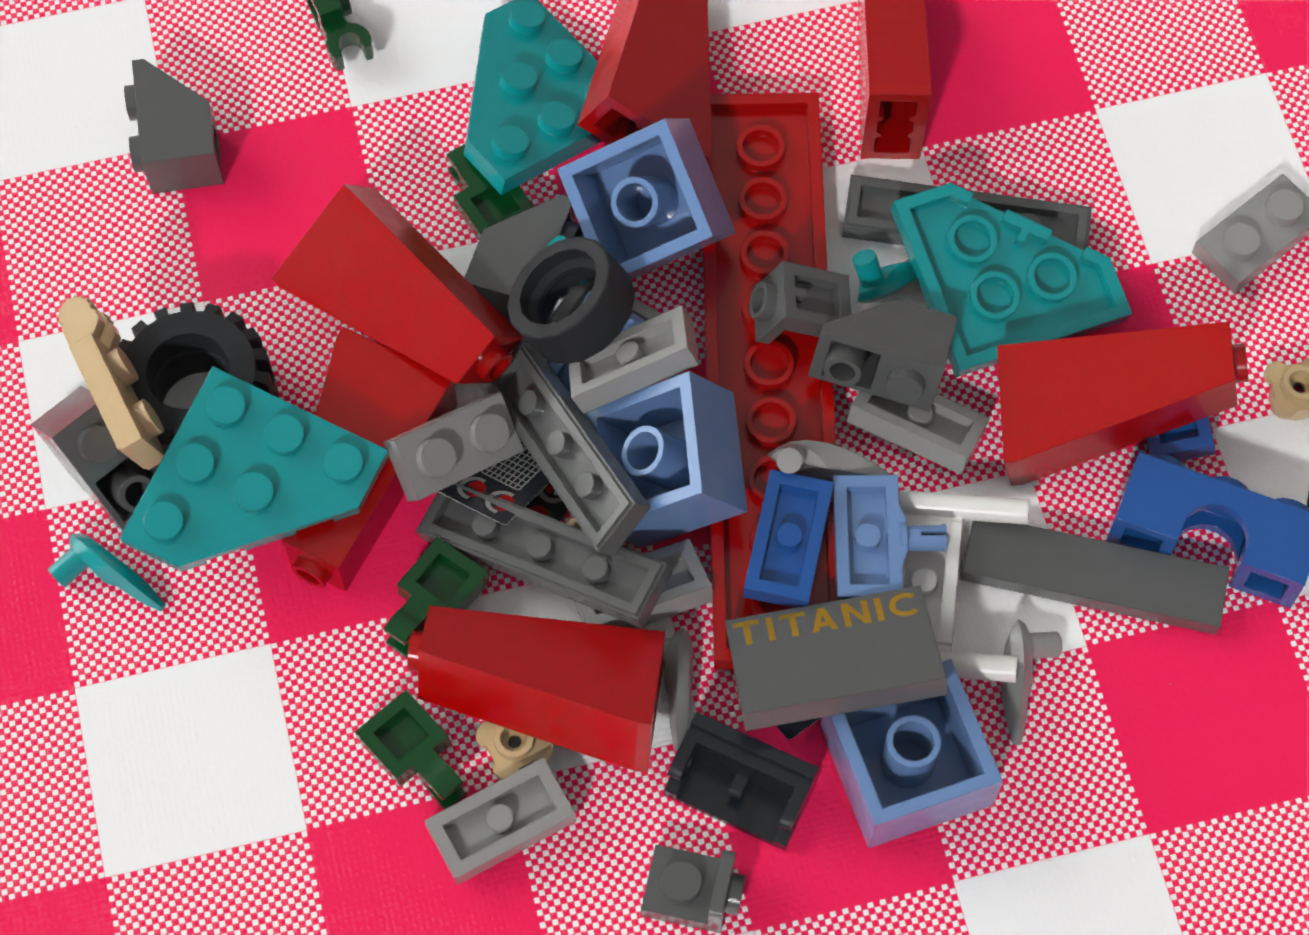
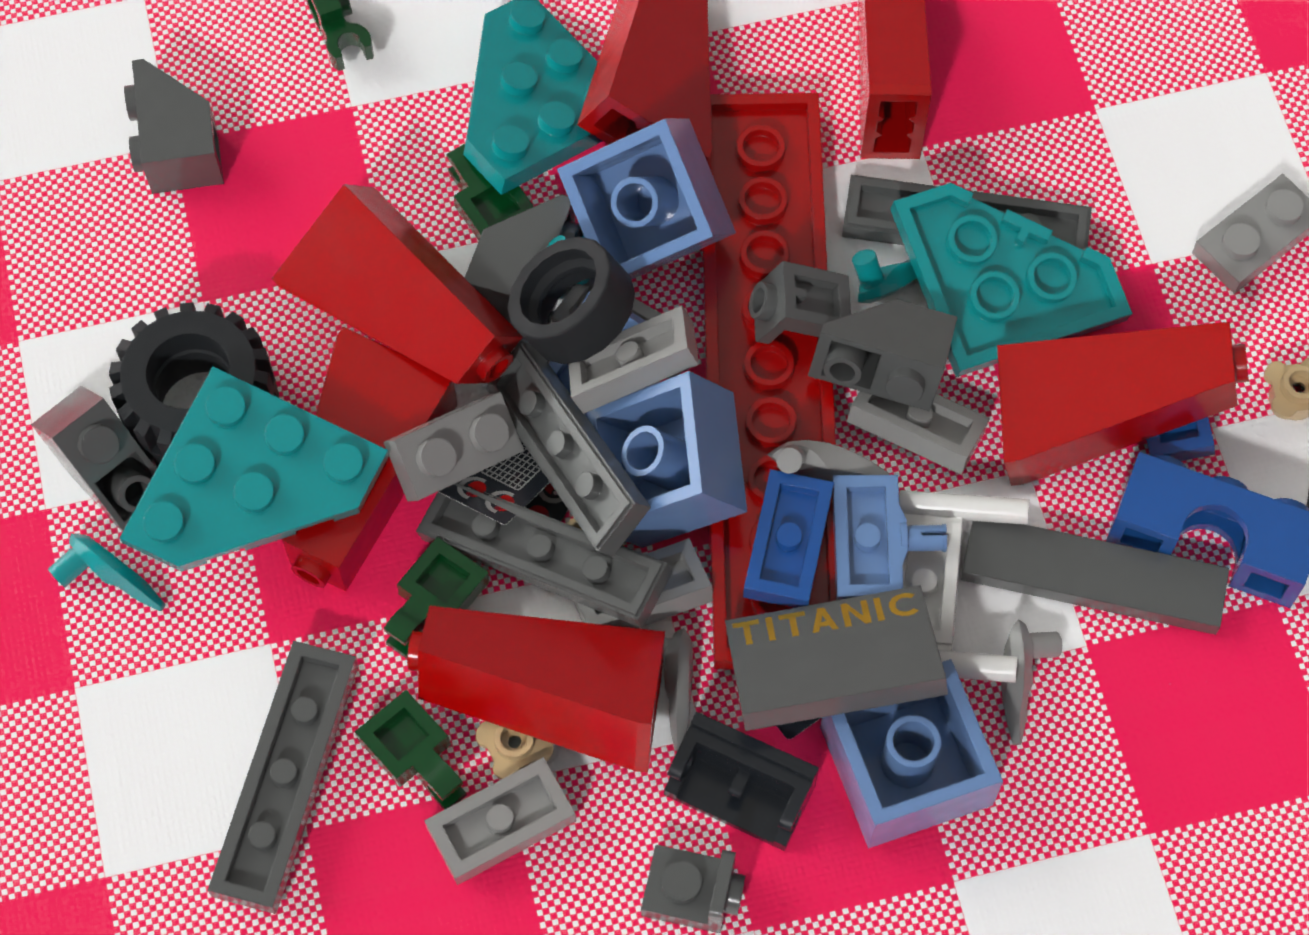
(109, 379): tan hinge -> none
(283, 777): none -> dark grey plate

